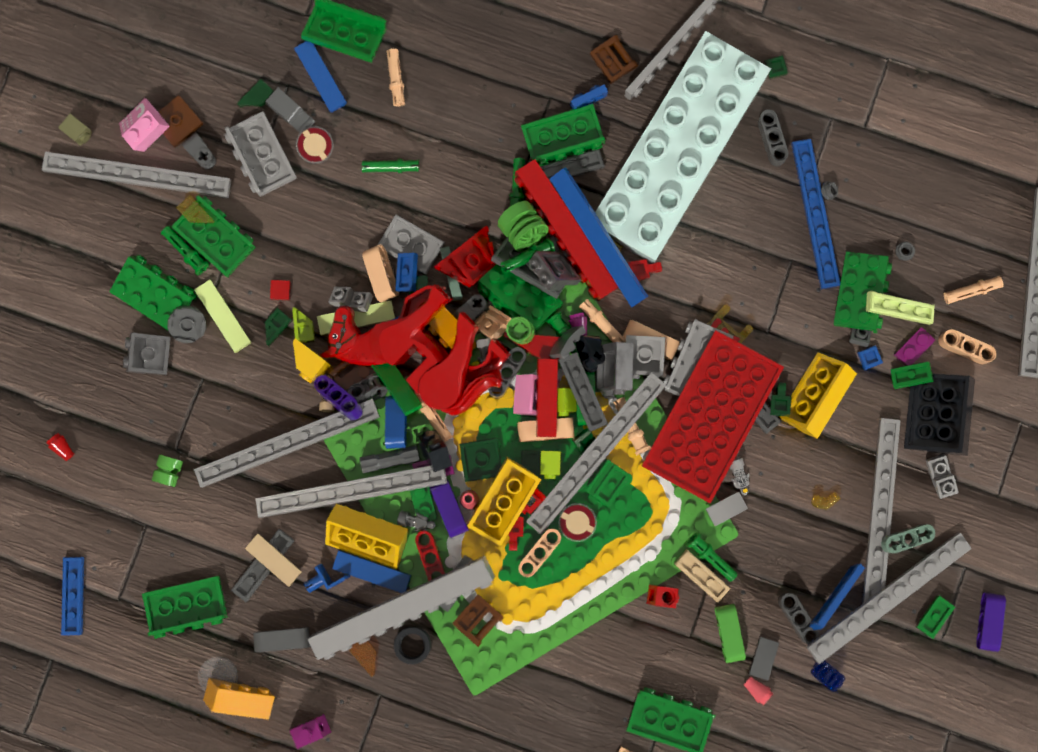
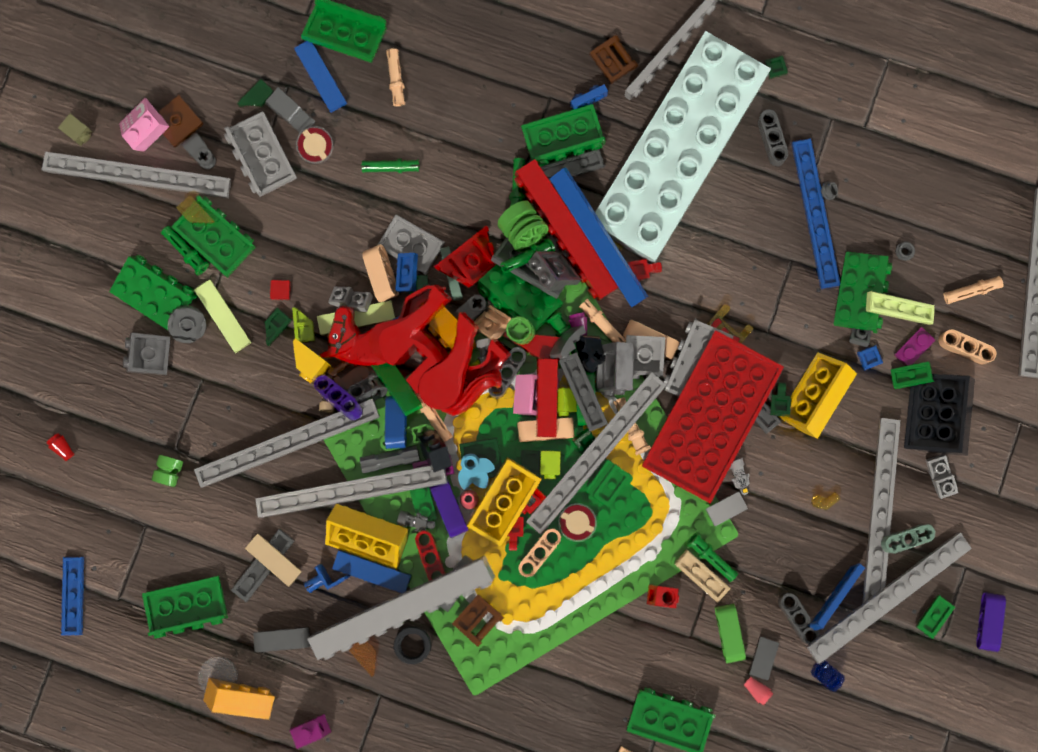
(475, 474): none -> medium azure plate

